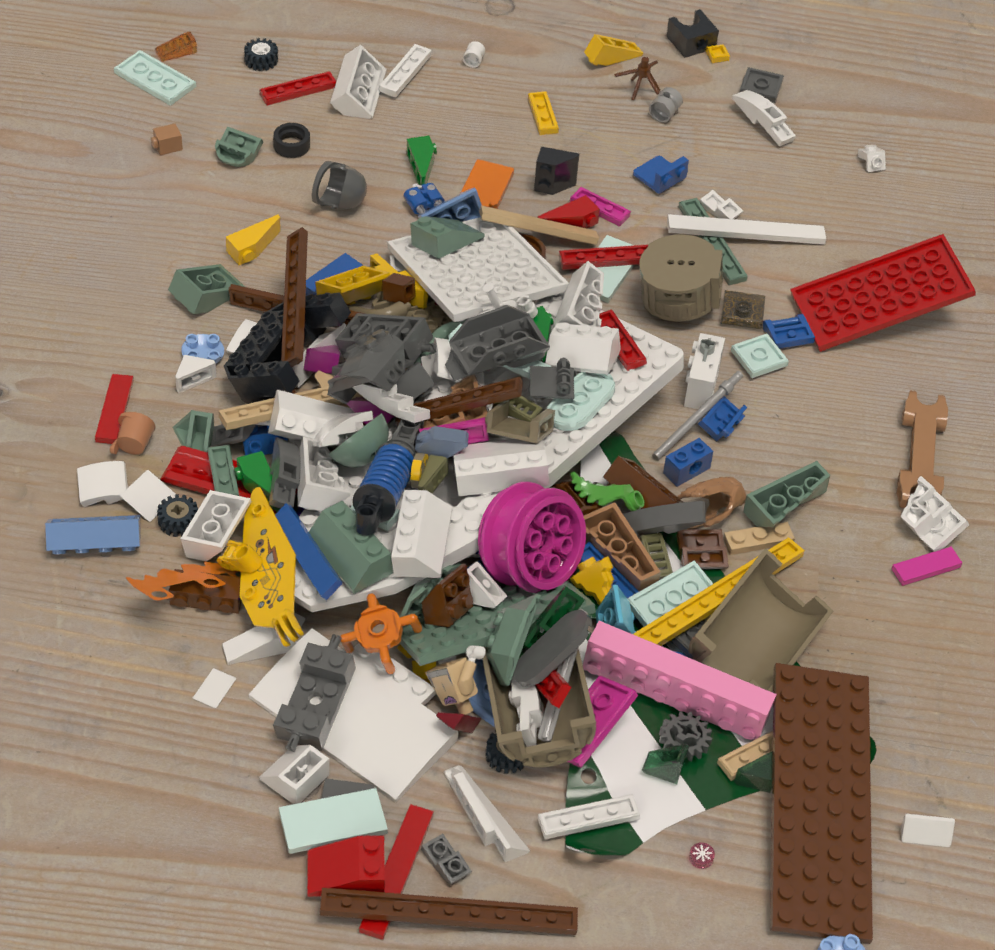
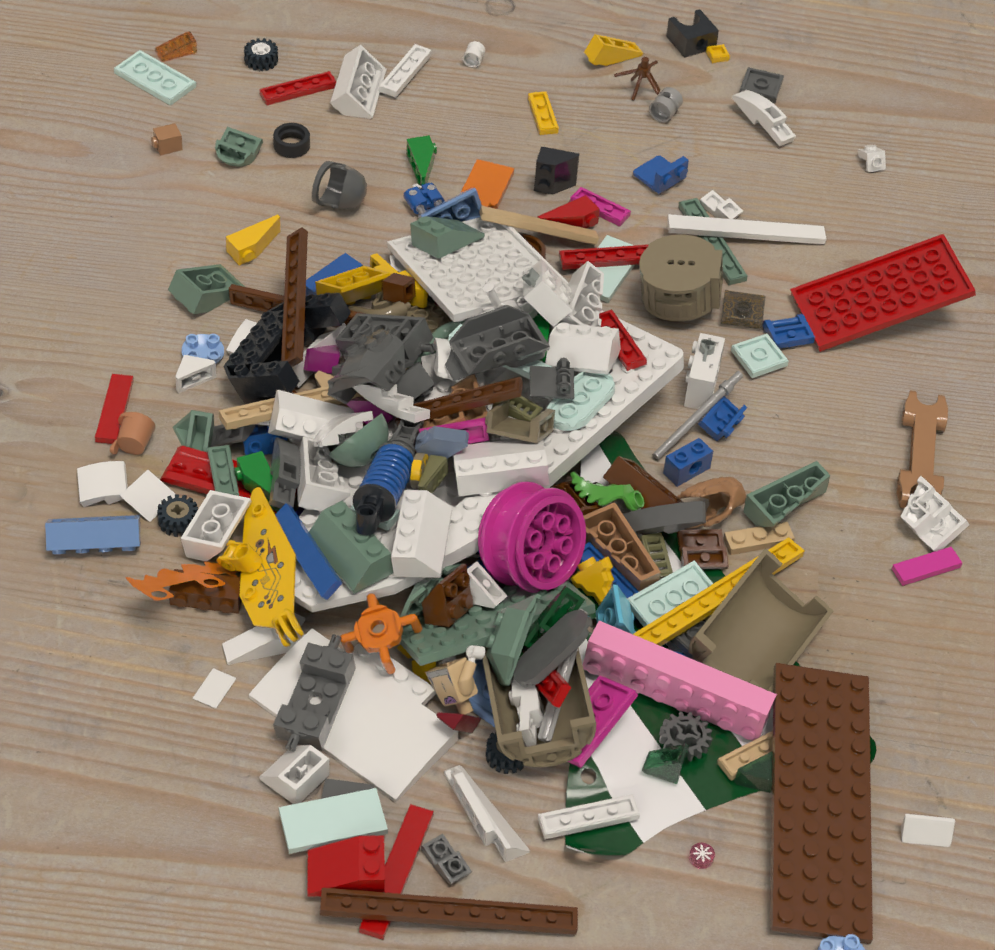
(547, 292): none -> white piece

